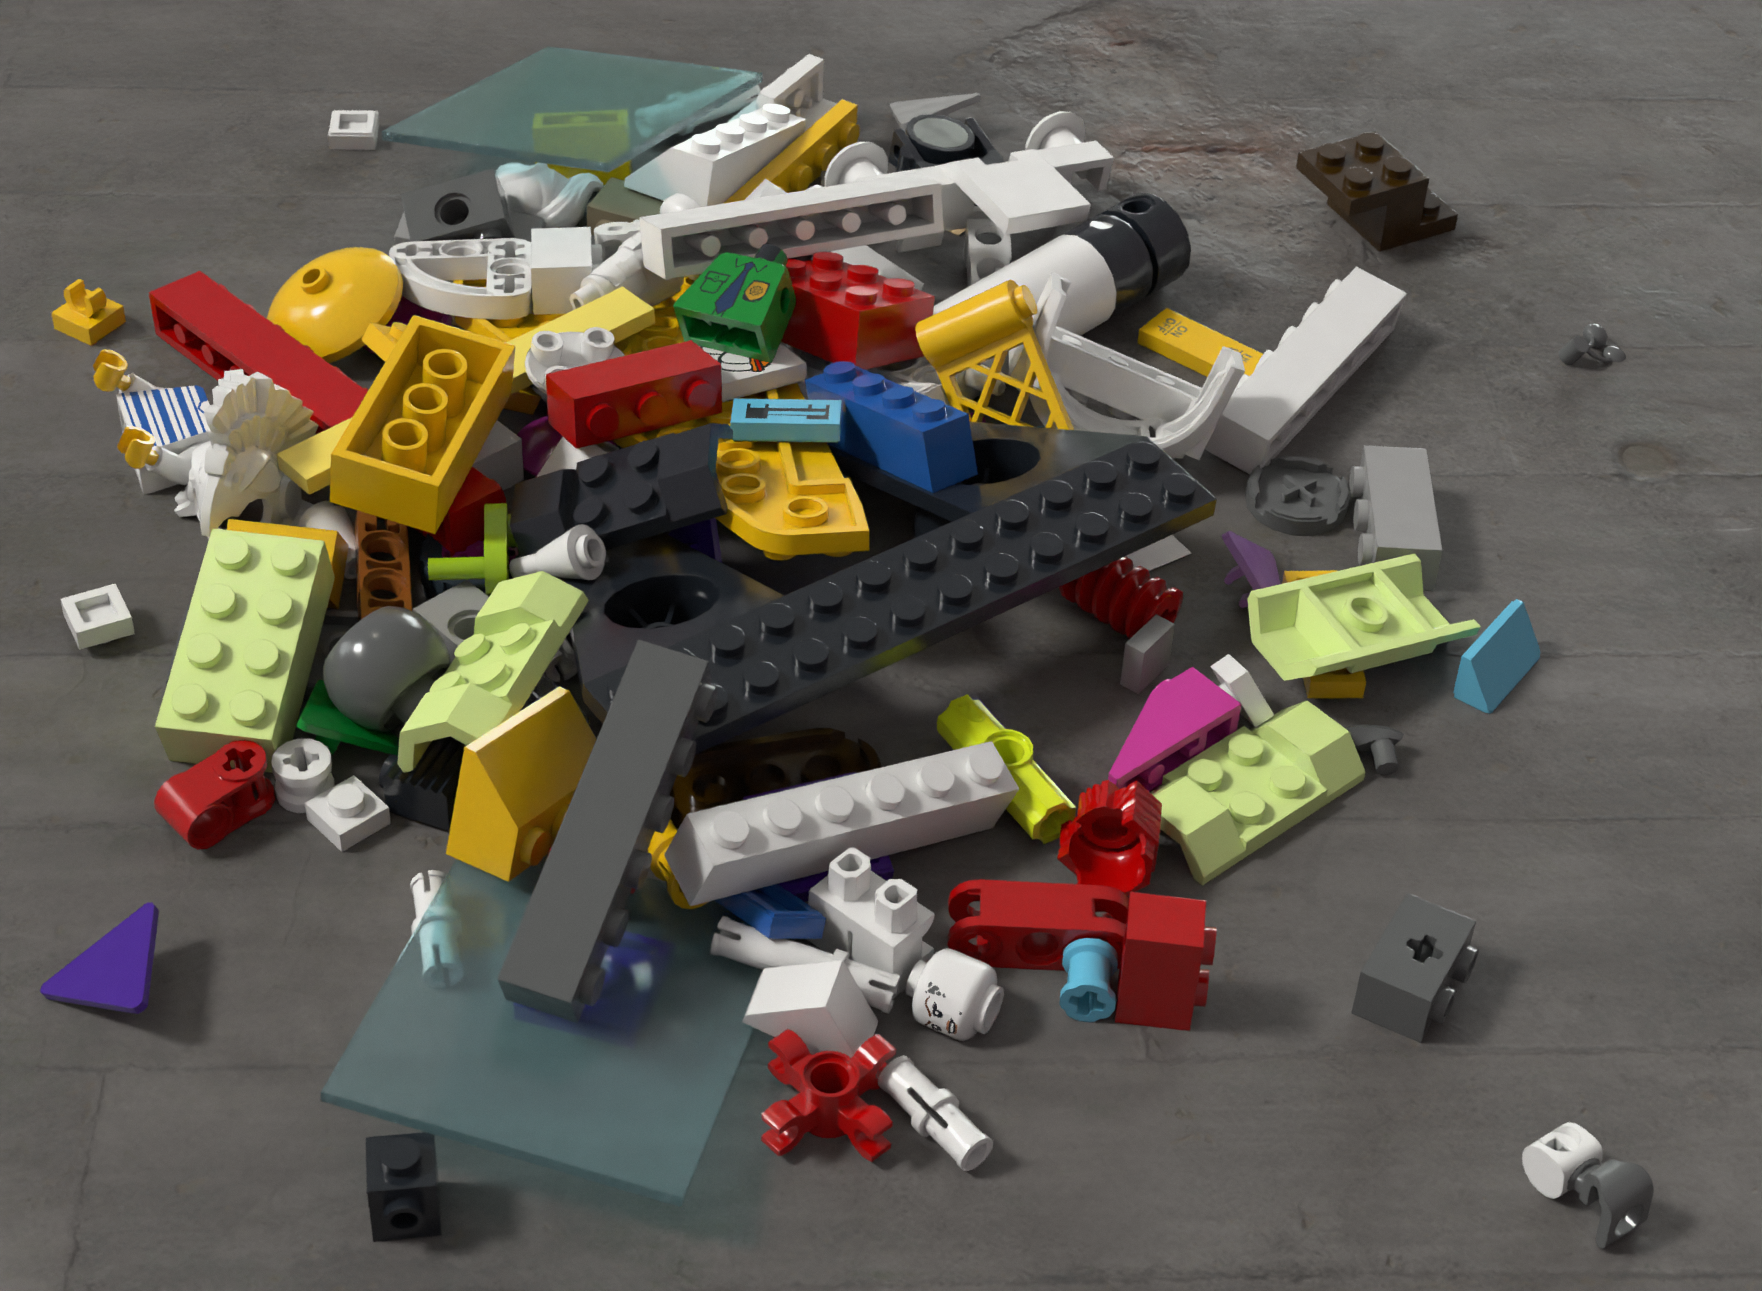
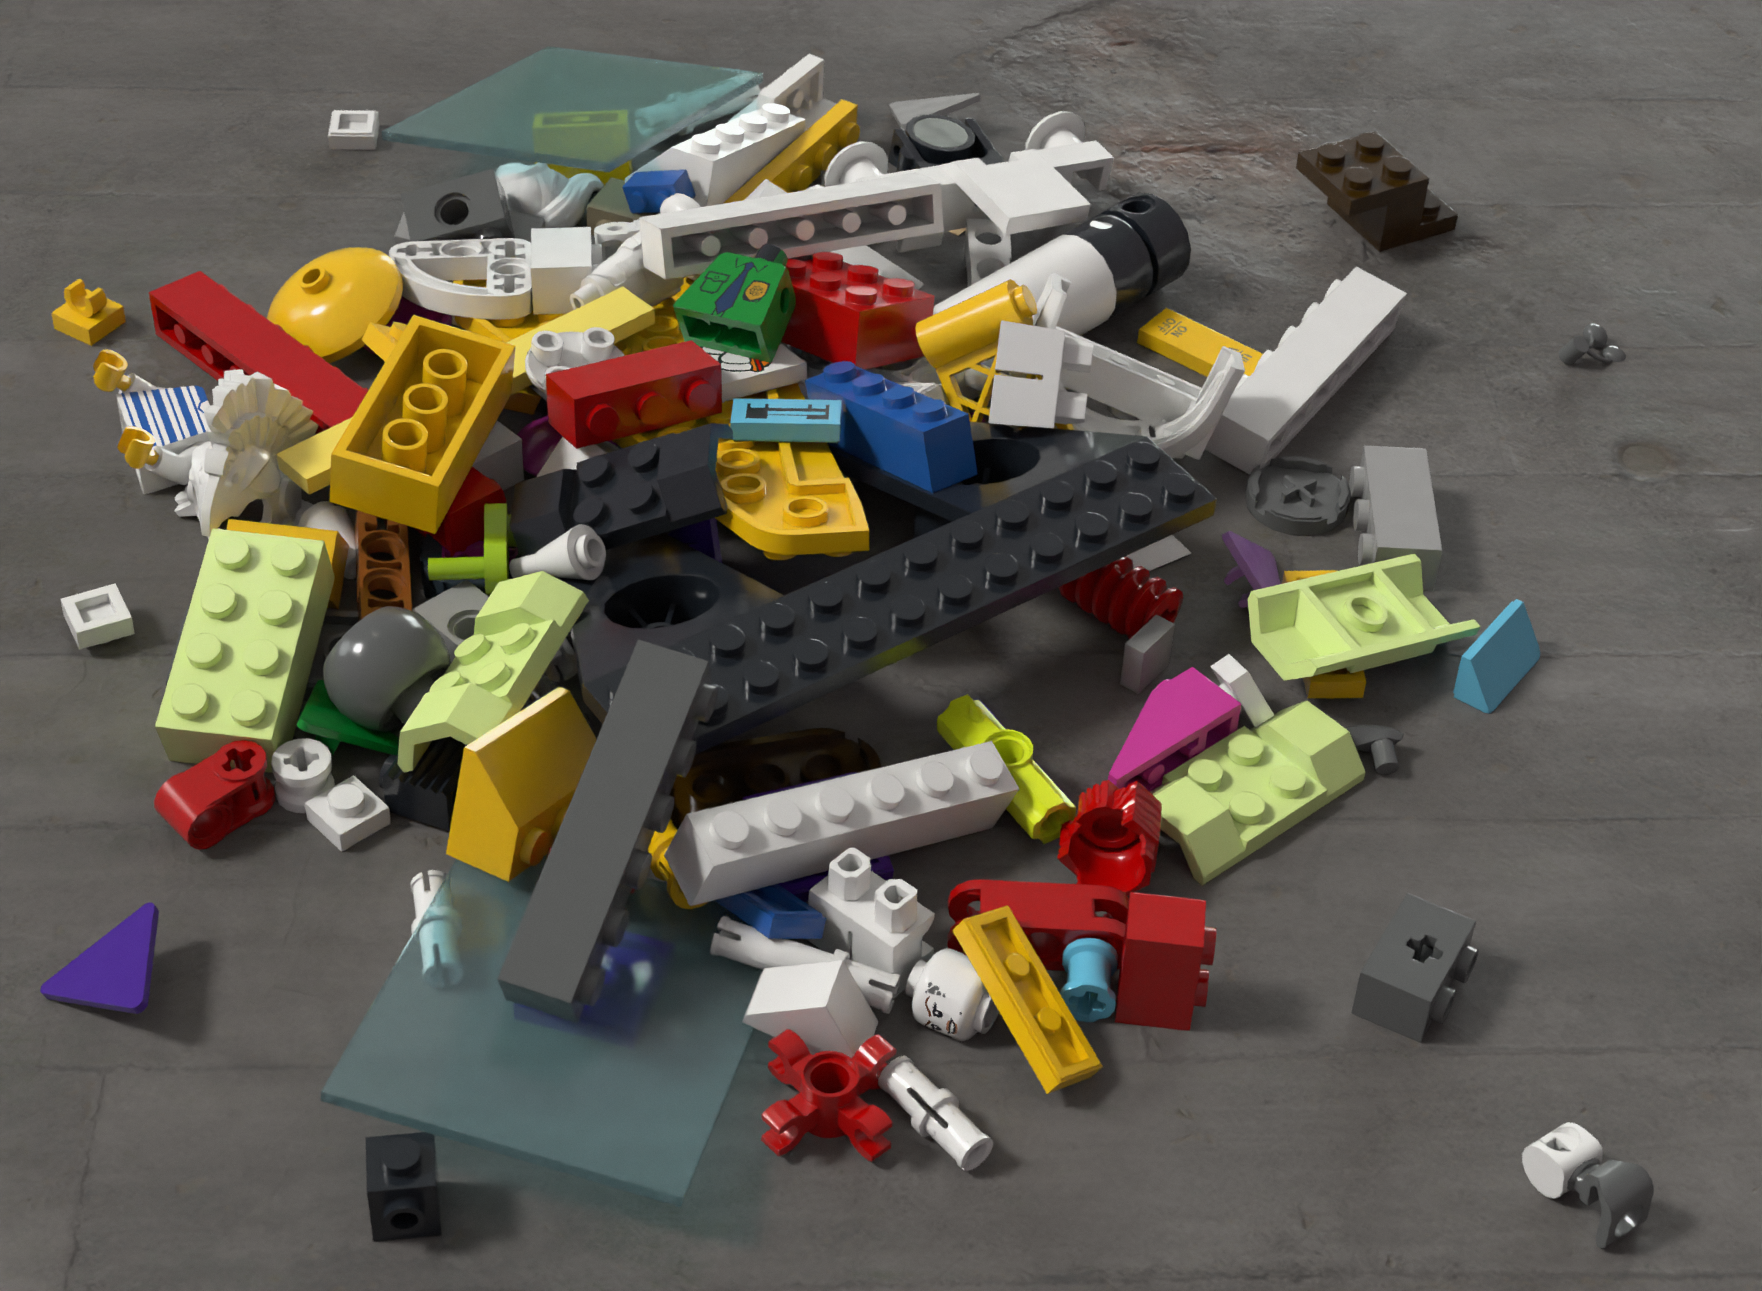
(649, 189): none -> blue piece
(1027, 999): none -> yellow tile
(1042, 353): none -> white hips

